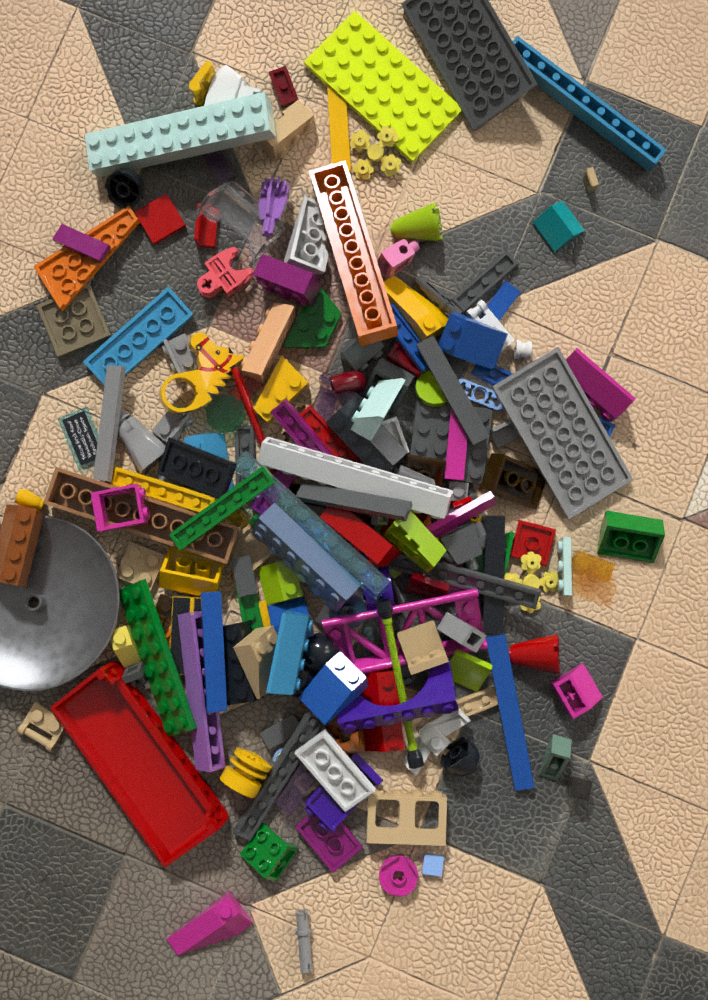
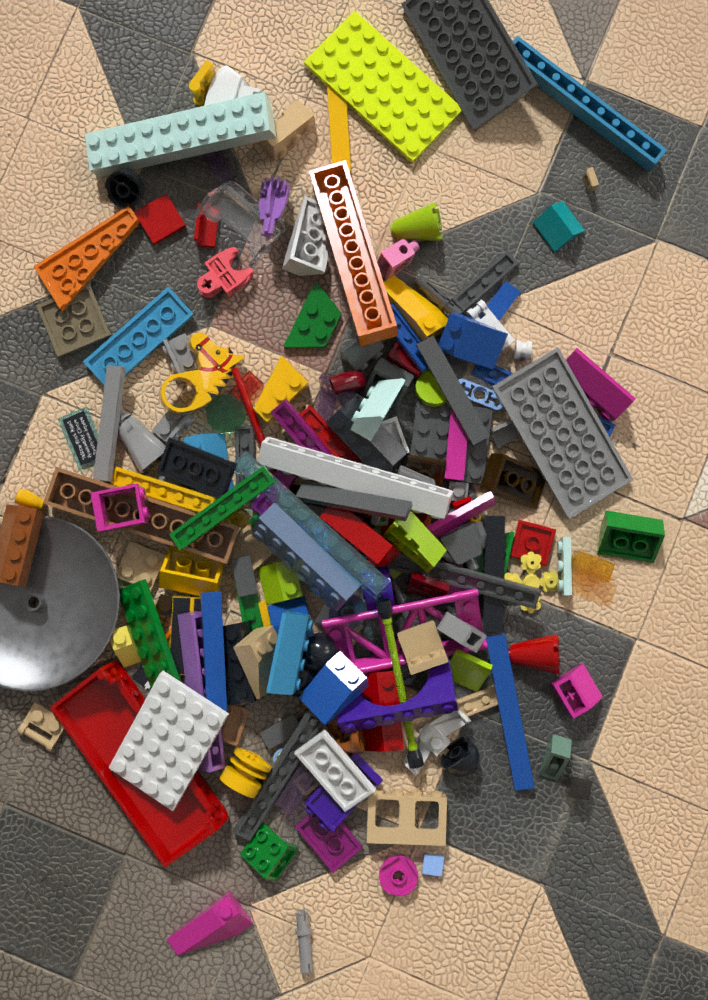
(81, 243): magenta tile -> none
(133, 673): dark grey tile -> none
(168, 740): none -> white plate
(234, 725): none -> medium nougat tile
(269, 341): light nougat slope -> none
(283, 86): dark red plate -> none
(287, 281): magenta brick -> none
(375, 152): light yellow plant -> none

